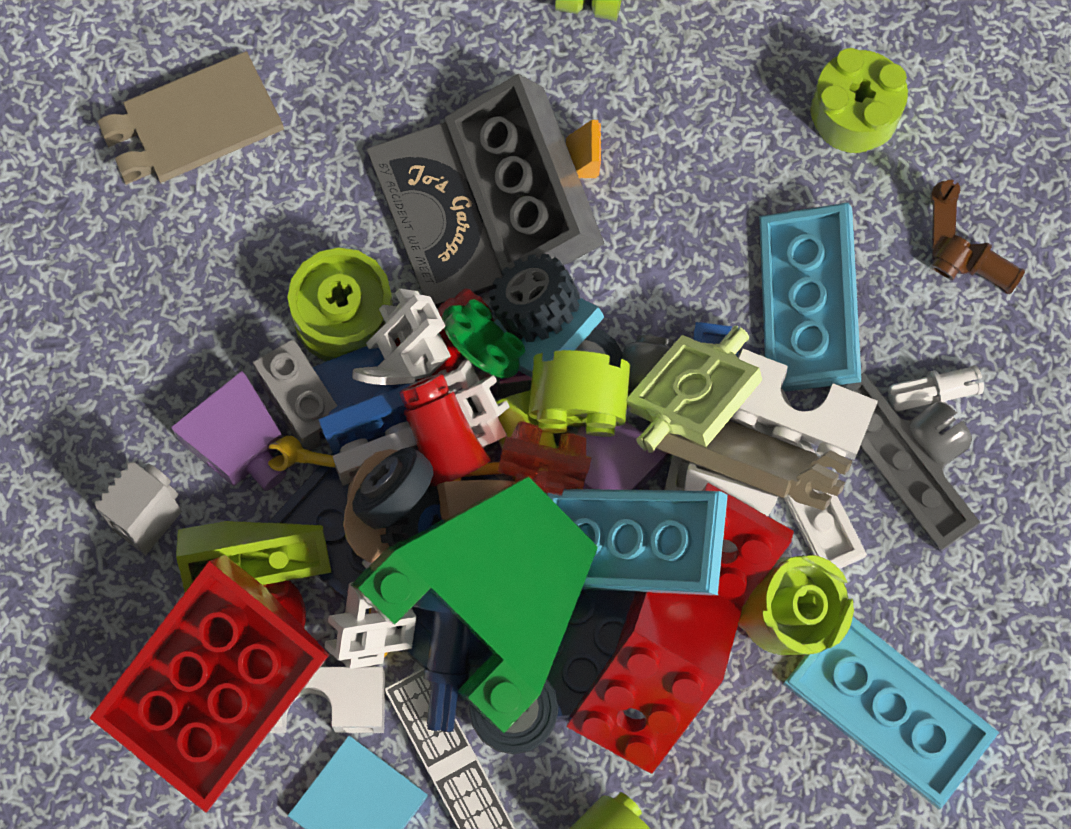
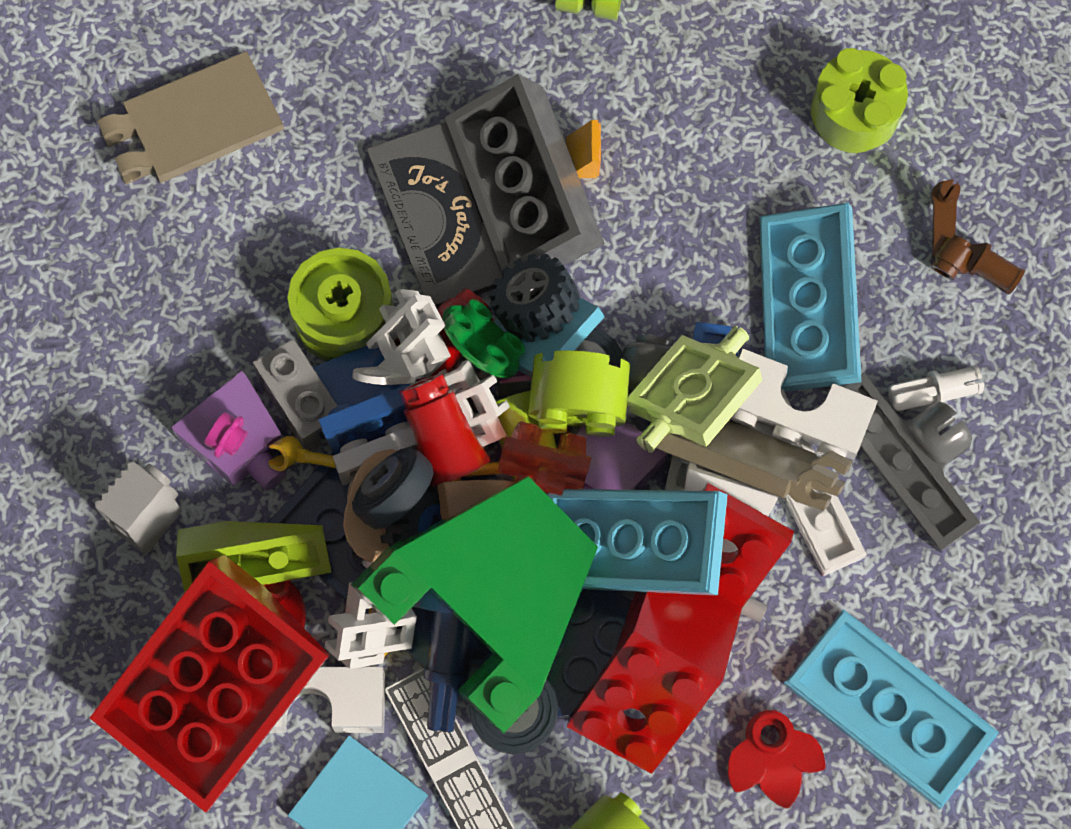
(226, 435): none -> dark pink plate
(777, 765): none -> red plate
(799, 607): lime brick -> none

